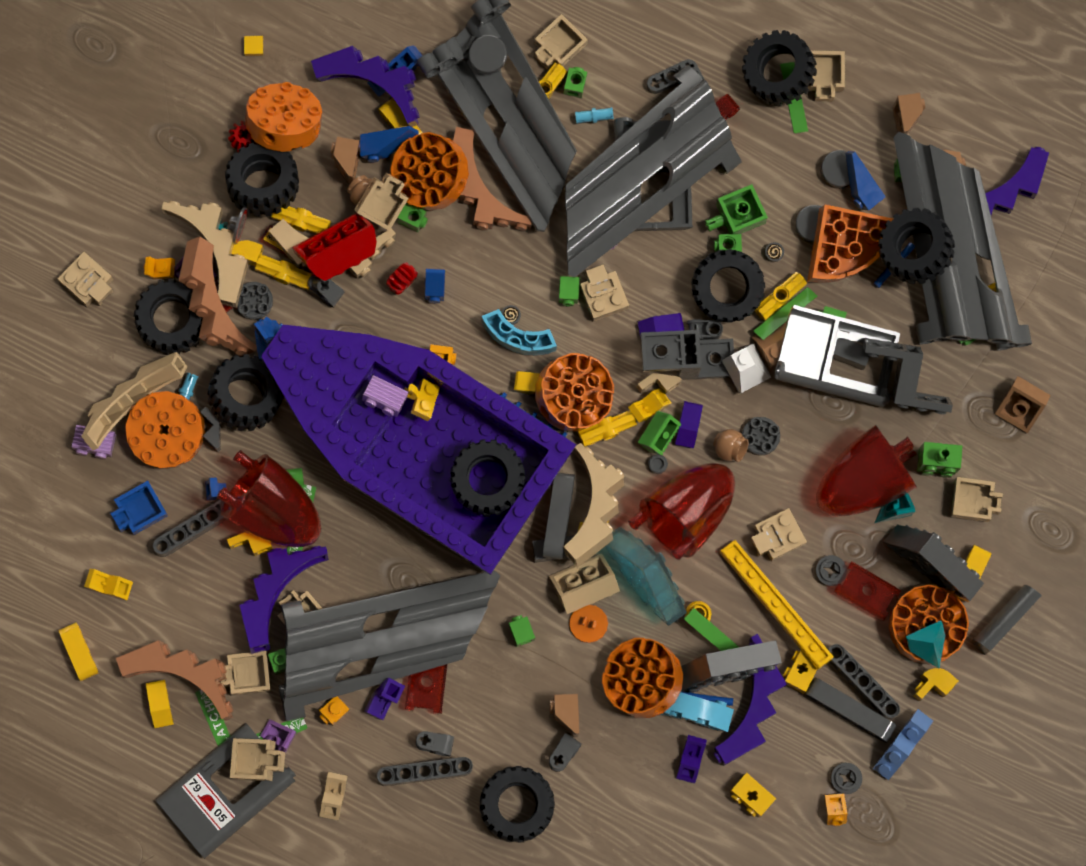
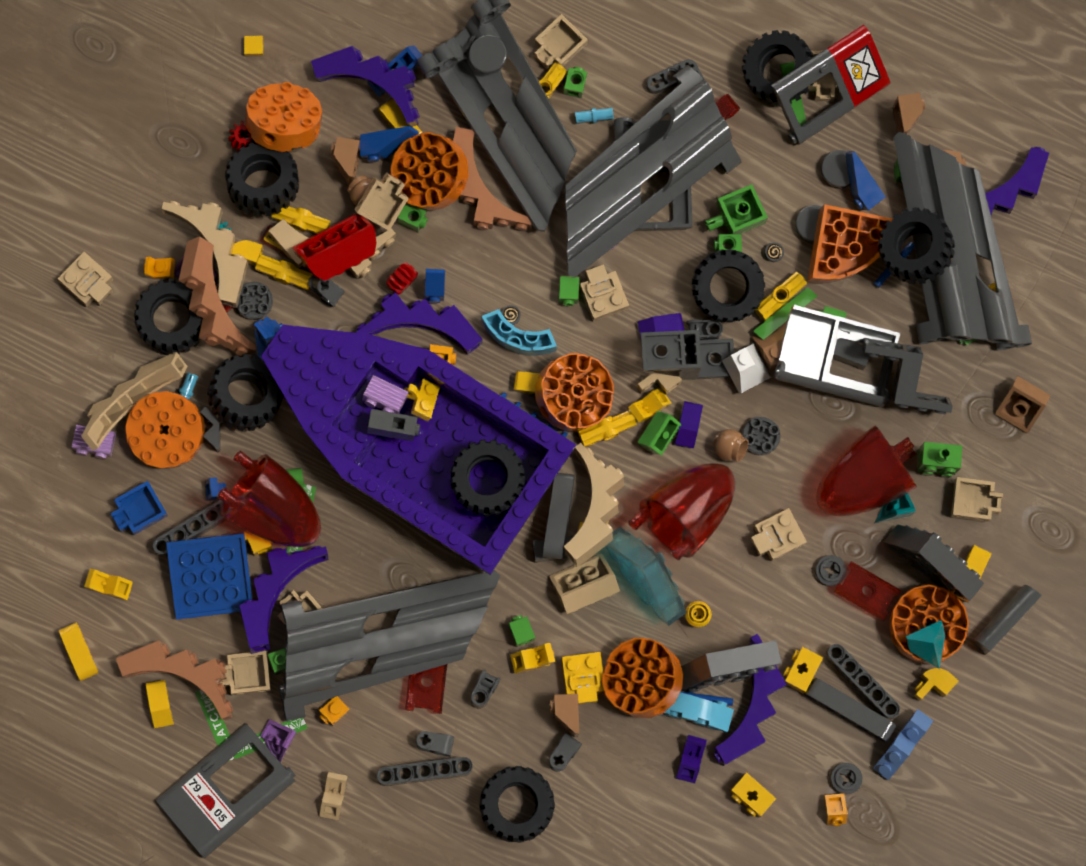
(209, 575): none -> blue plate
(238, 228): flat silver piece -> none
(255, 760): tan piece -> none
(383, 696): dark purple slope -> none
(393, 425): none -> dark grey brick
(422, 315): none -> dark purple arch
(486, 686): none -> dark grey piece
(533, 658): none -> yellow brick
(583, 676): none -> yellow piece
(588, 624): orange piece -> none
(657, 464): dark grey tile -> none
(709, 631): bright green sticker -> none
(776, 604): yellow tile -> none
(855, 70): none -> piece

